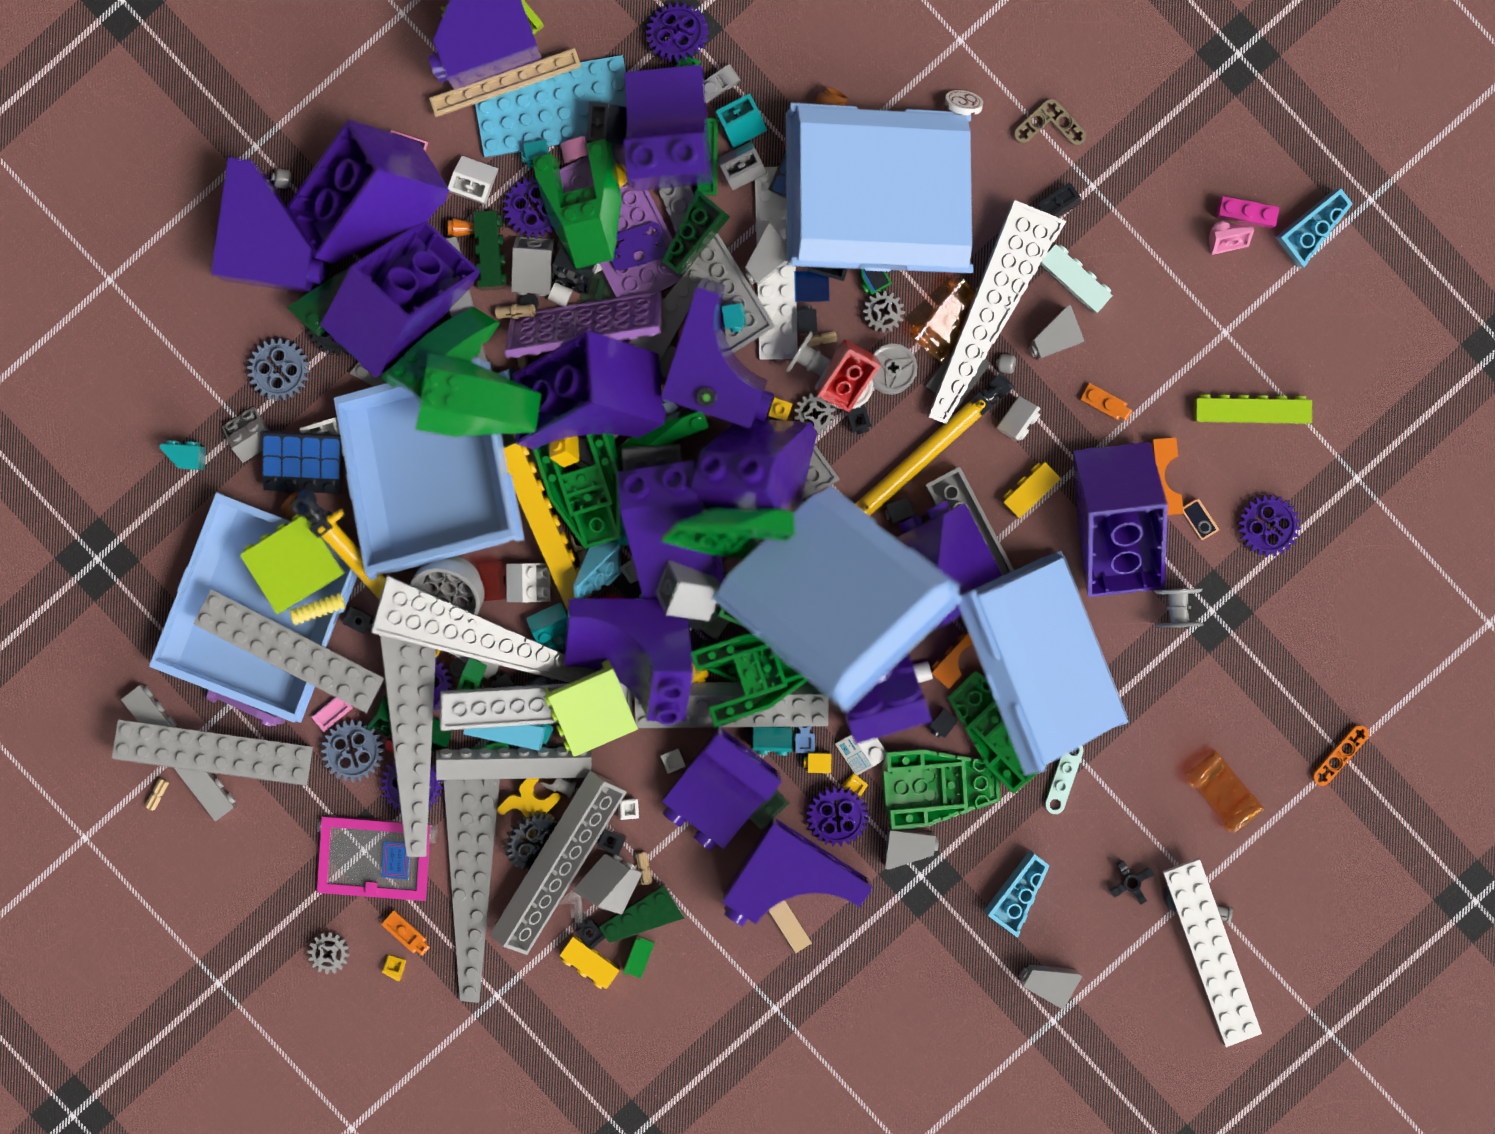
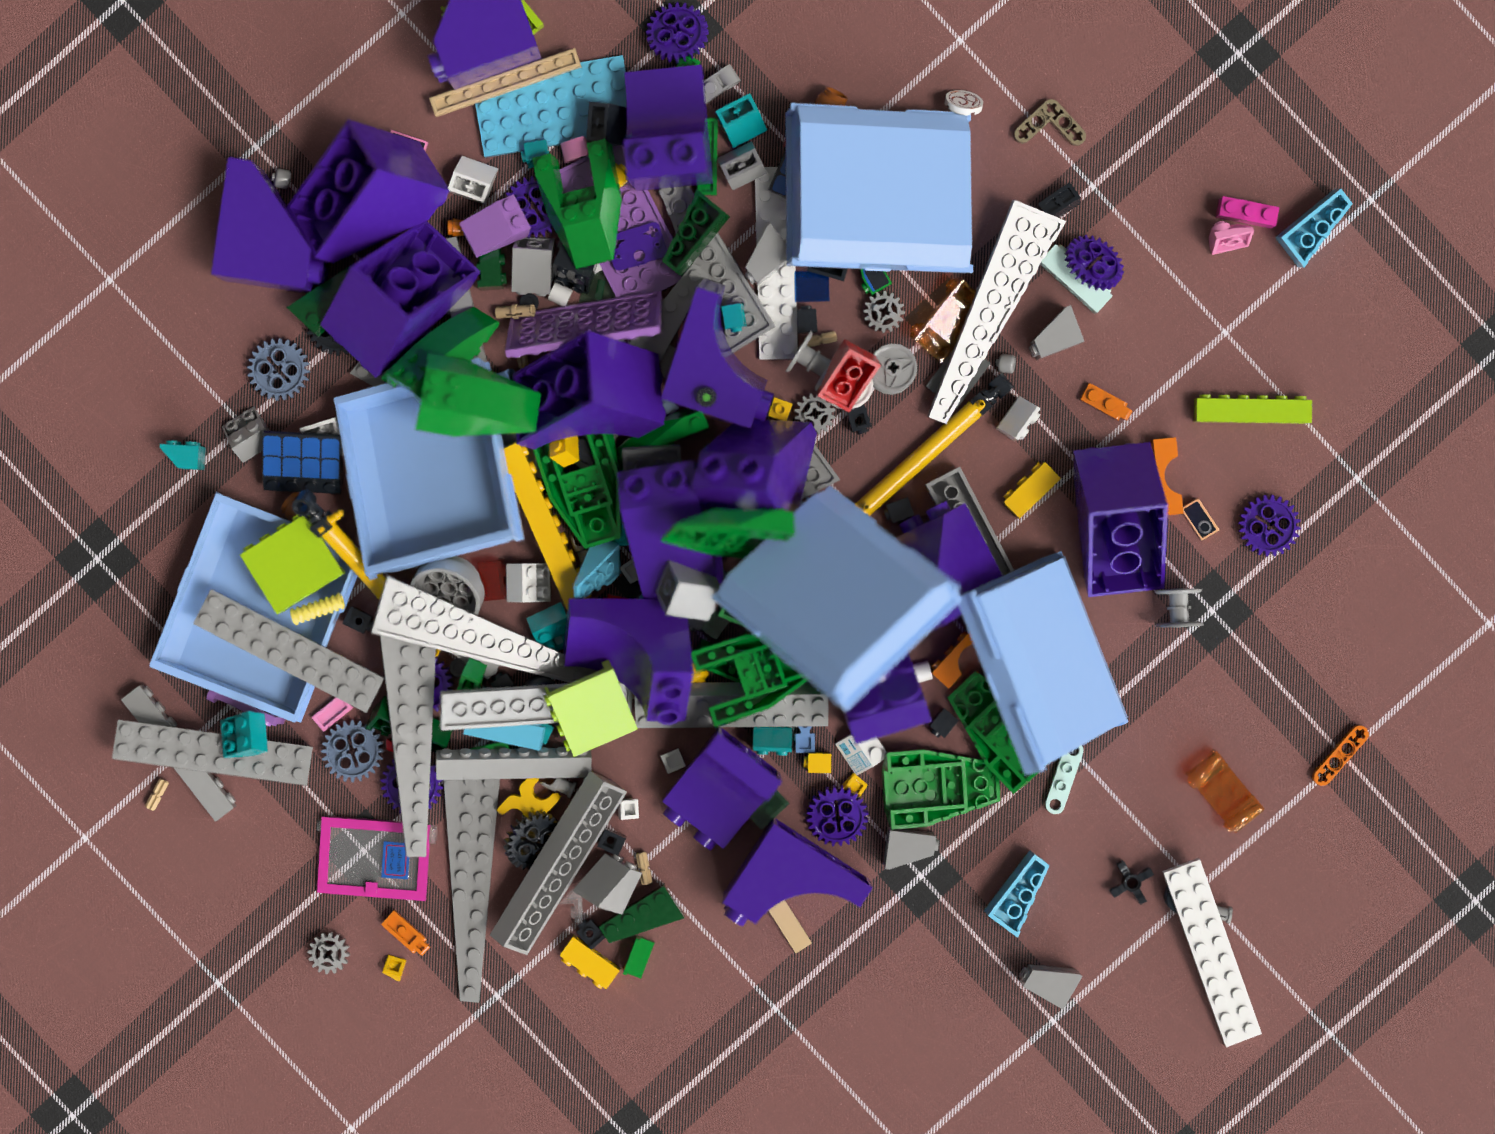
(244, 735): none -> teal slope
(495, 226): none -> medium lavender slope
(1084, 252): none -> dark purple gear

